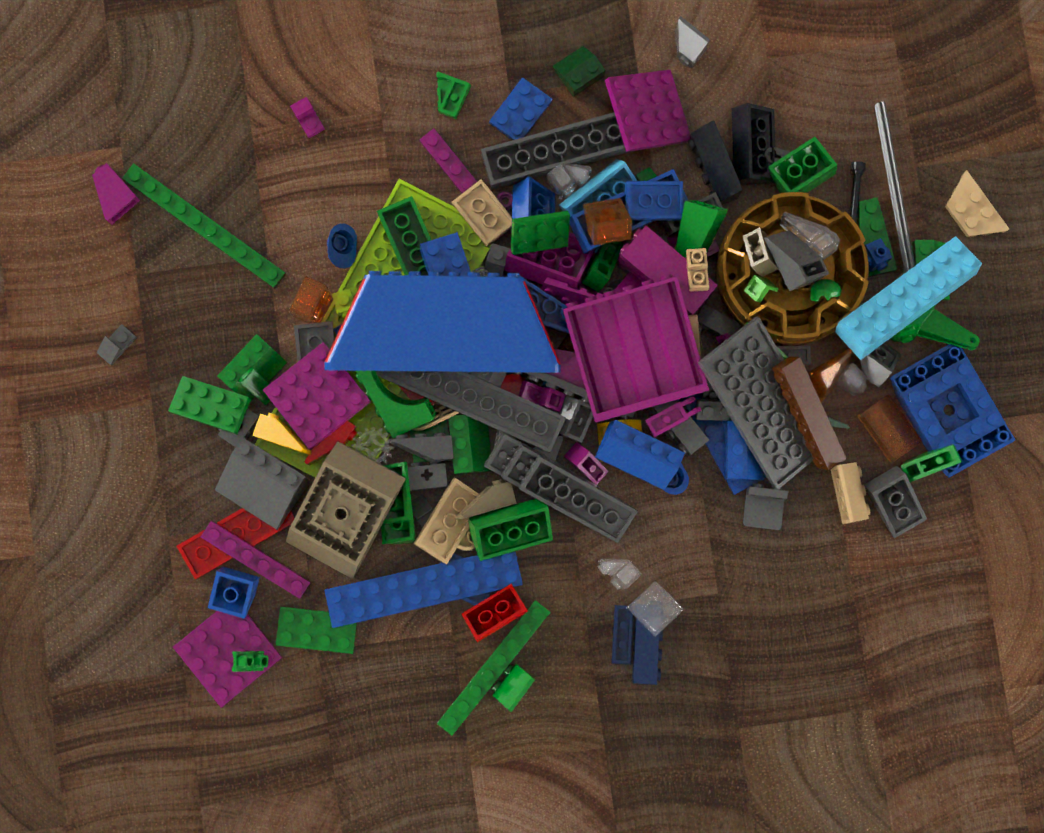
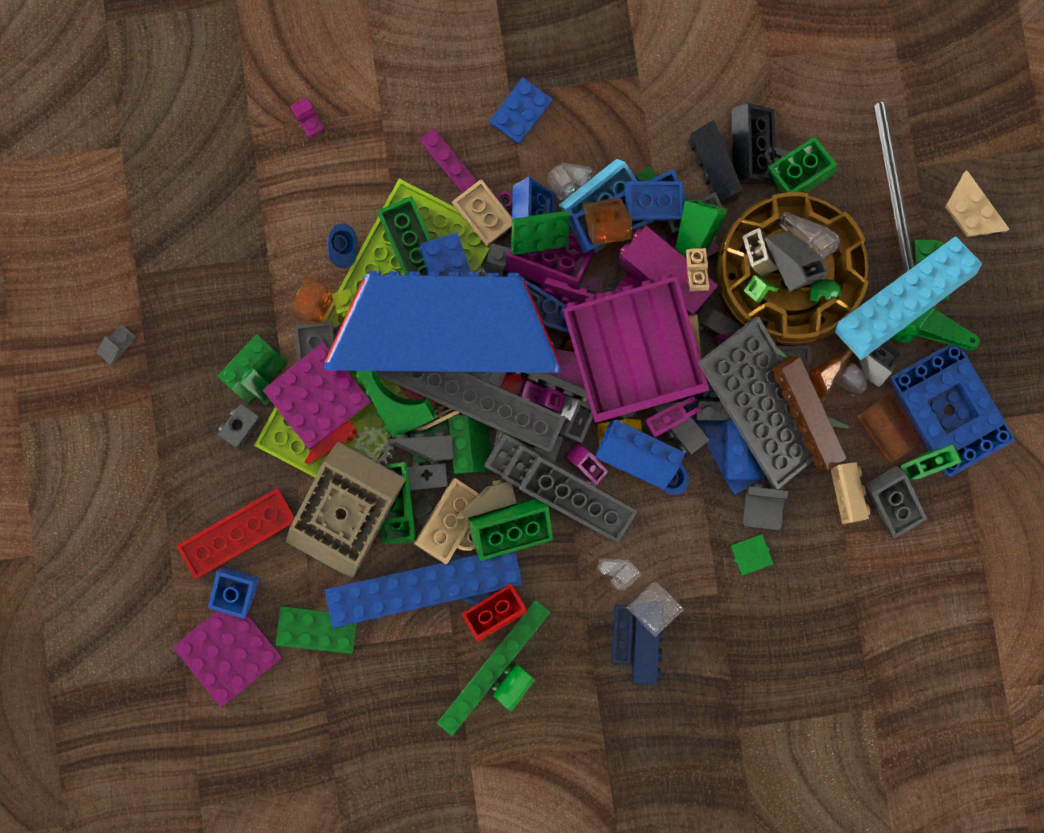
(113, 193): magenta slope -> none
(204, 226): green plate -> none
(209, 405): green plate -> none
(249, 661): green hips -> none
(255, 559): magenta plate -> none
(261, 483): dark grey slope -> none
(278, 432): yellow slope -> none
(451, 94): green wing -> none
(544, 151): dark grey brick -> none
(579, 70): dark green slope -> none
(602, 266): green slope -> none
(648, 110): magenta plate -> none
(689, 43): slope -> none
(751, 555): none -> green piece
(857, 171): black piece -> none
(873, 228): green wing -> none
(878, 255): blue brick -> none

